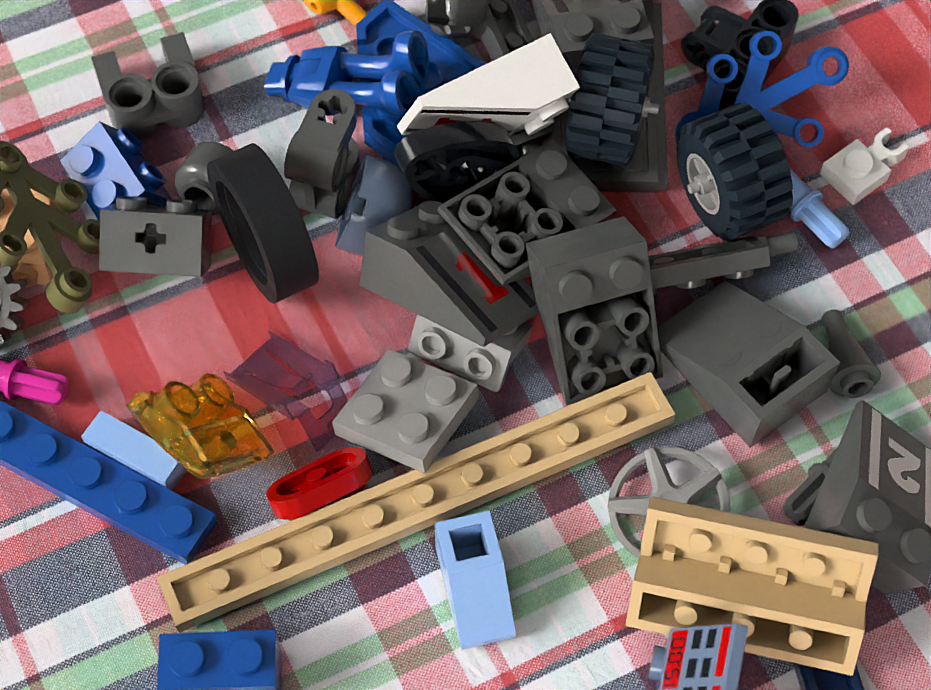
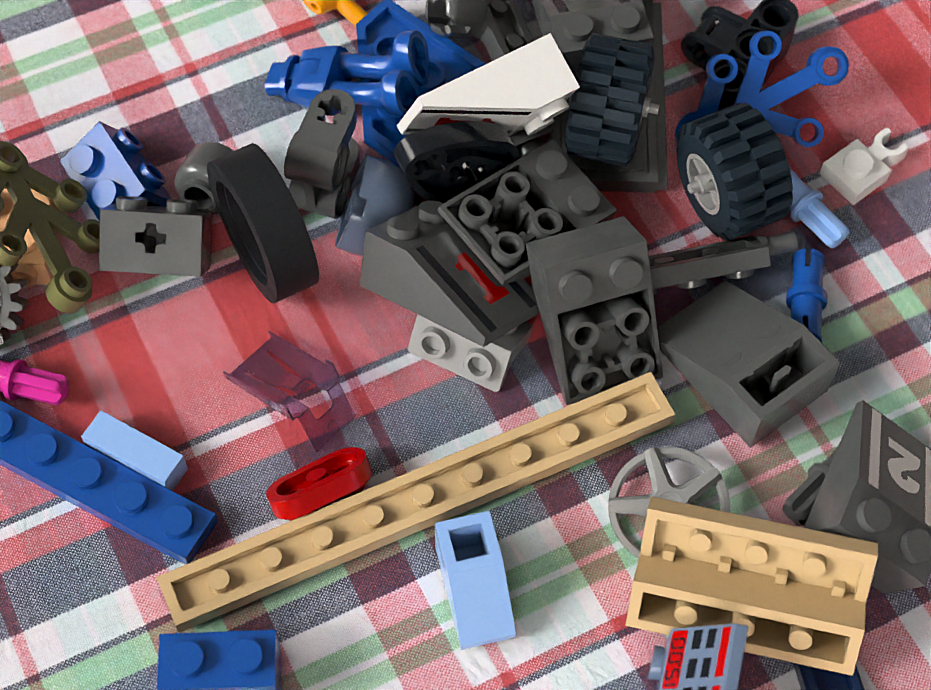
(168, 97): dark grey piece -> none
(202, 426): clear yellow slope -> none
(406, 410): light grey plate -> none
(807, 294): none -> blue pin
(856, 371): dark grey cone -> none

